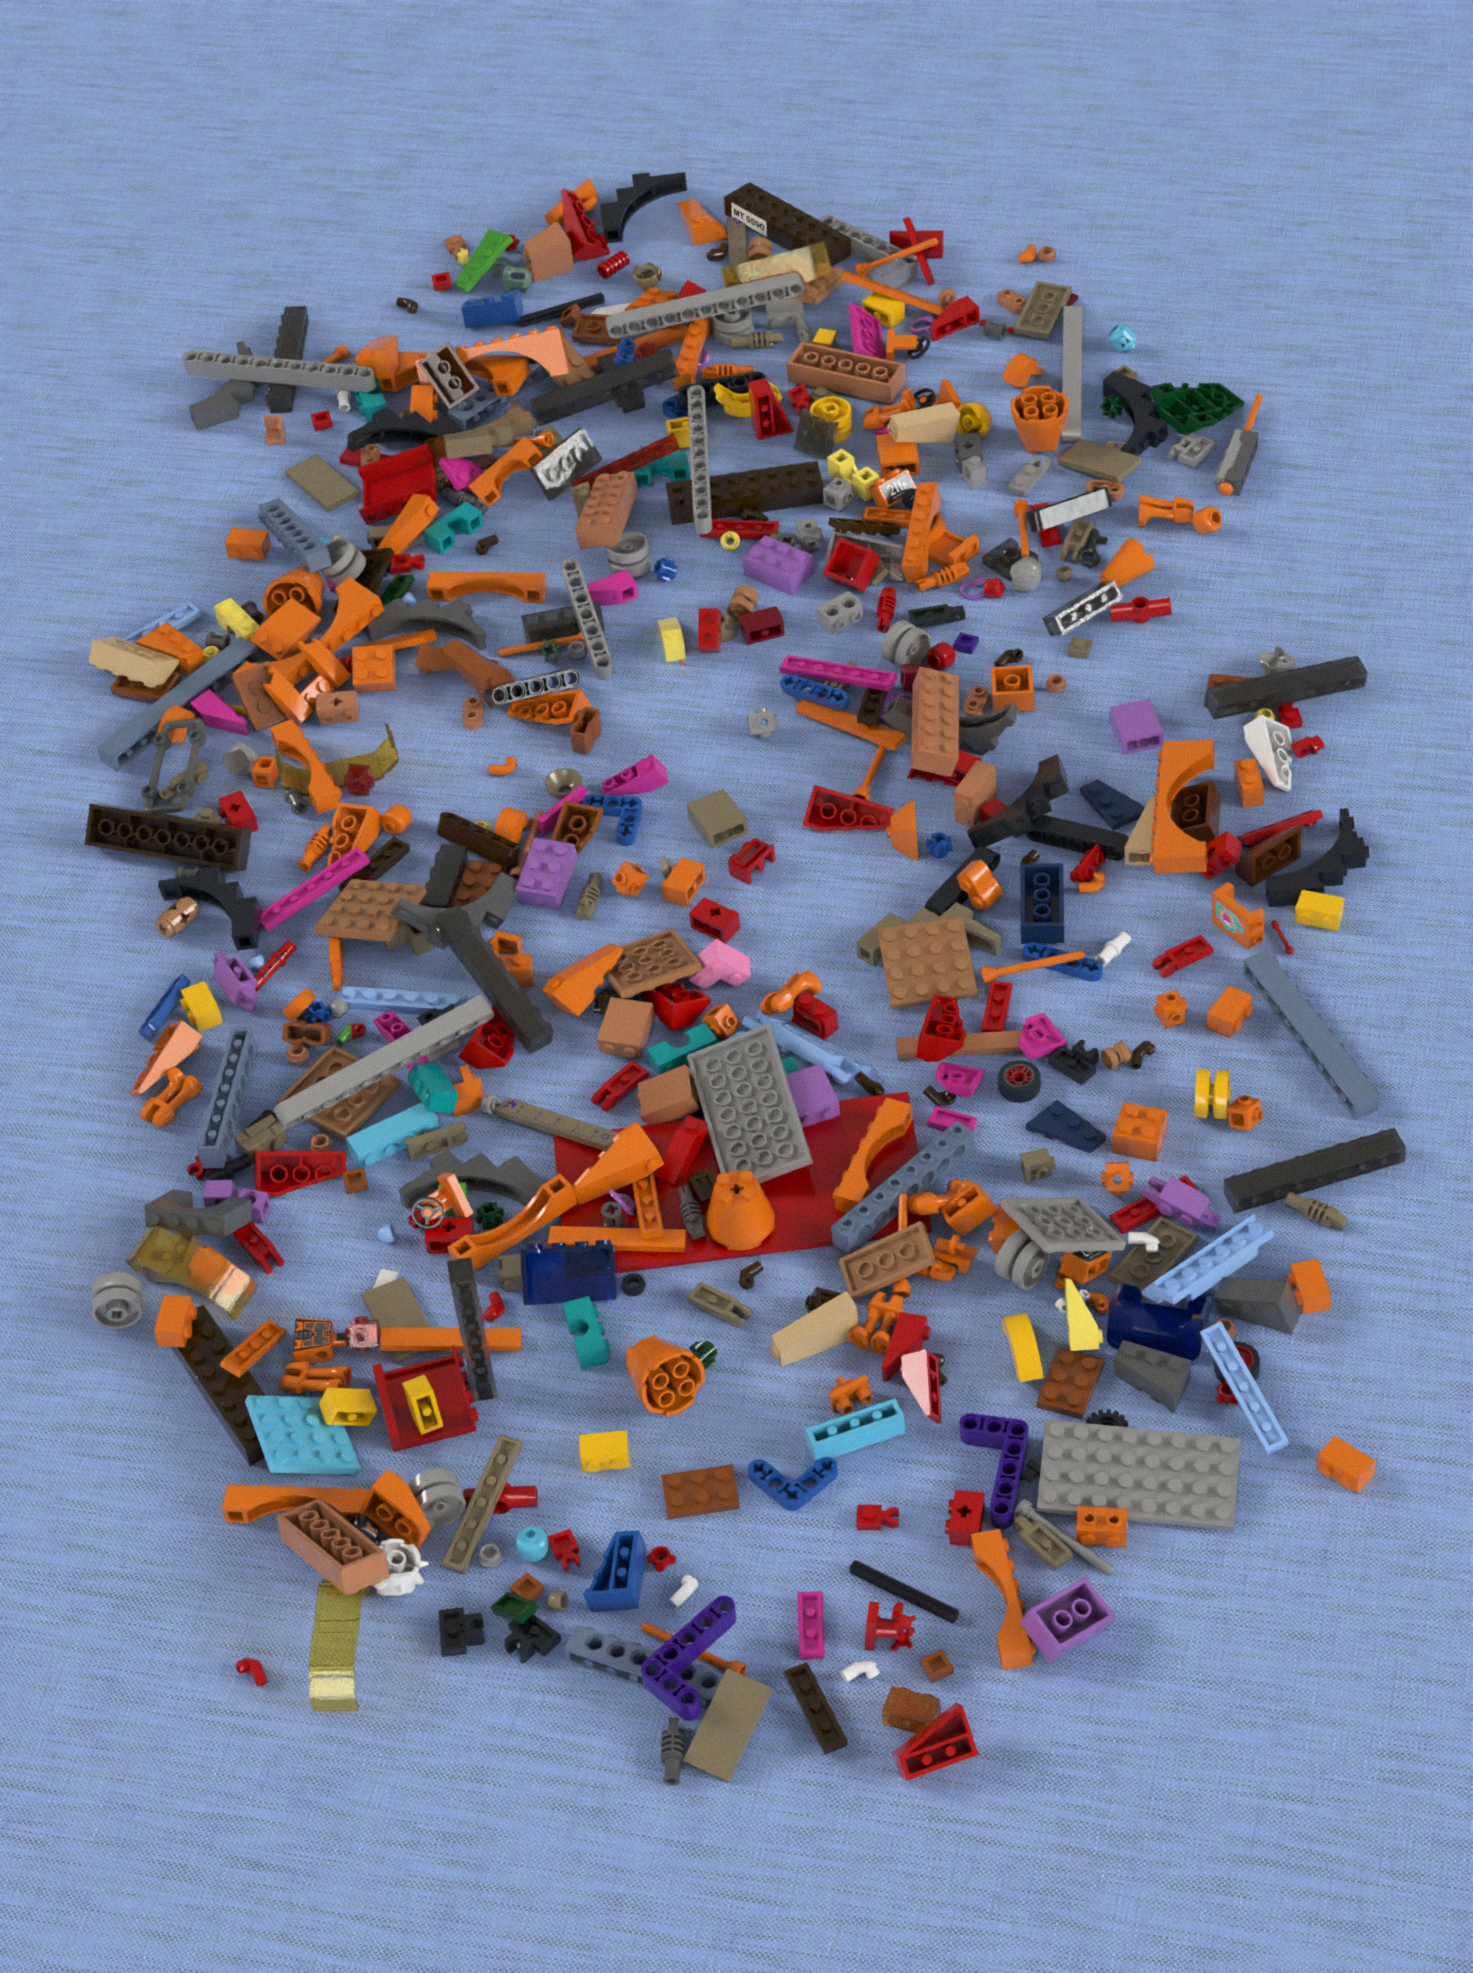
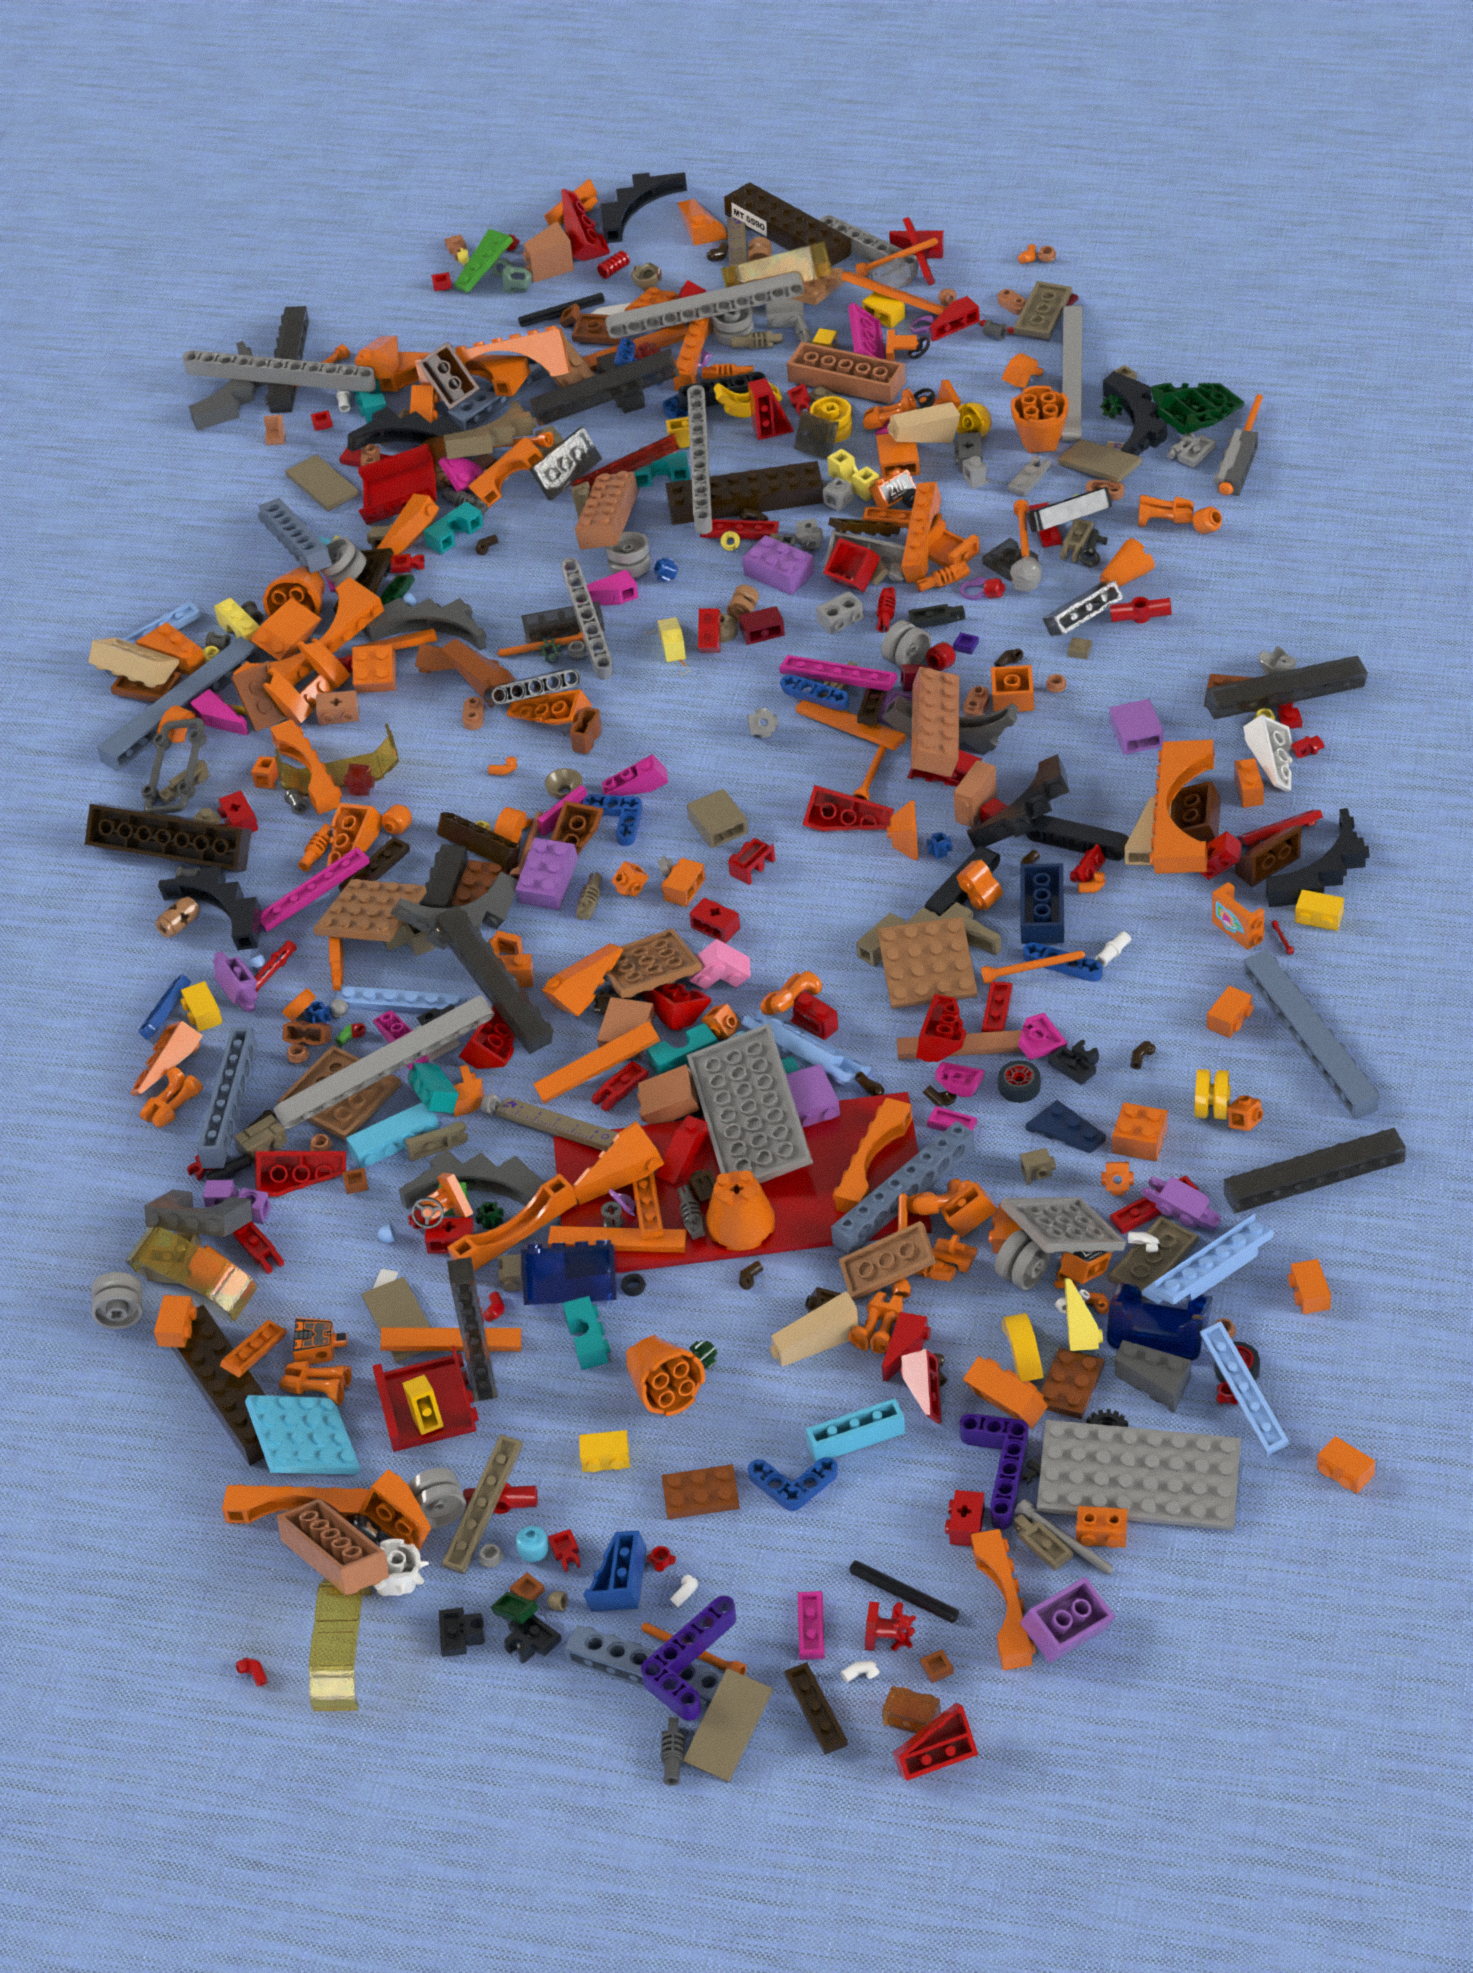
(239, 759): light grey hair -> none
(248, 544): orange brick -> none
(347, 1407): yellow brick -> none
(369, 1328): clear red brick -> none
(410, 304): dark brown arm -> none
(451, 585): orange arch -> none
(492, 309): blue wedge -> none
(596, 1062): none -> orange tile
(719, 1304): dark tan hinge -> none
(848, 1392): orange hips -> none
(872, 1517): red plate -> none
(1005, 1391): none -> orange brick
(1064, 573): dark tan hinge -> none
(1111, 804): dark blue wing -> none
(1114, 1056): medium nougat wheel -> none
(1122, 338): medium azure head -> none
(1170, 1009): orange brick -> none
(1182, 956): red hinge -> none
(1259, 1302): dark grey wedge -> none
(1317, 1211): dark tan hinge -> none

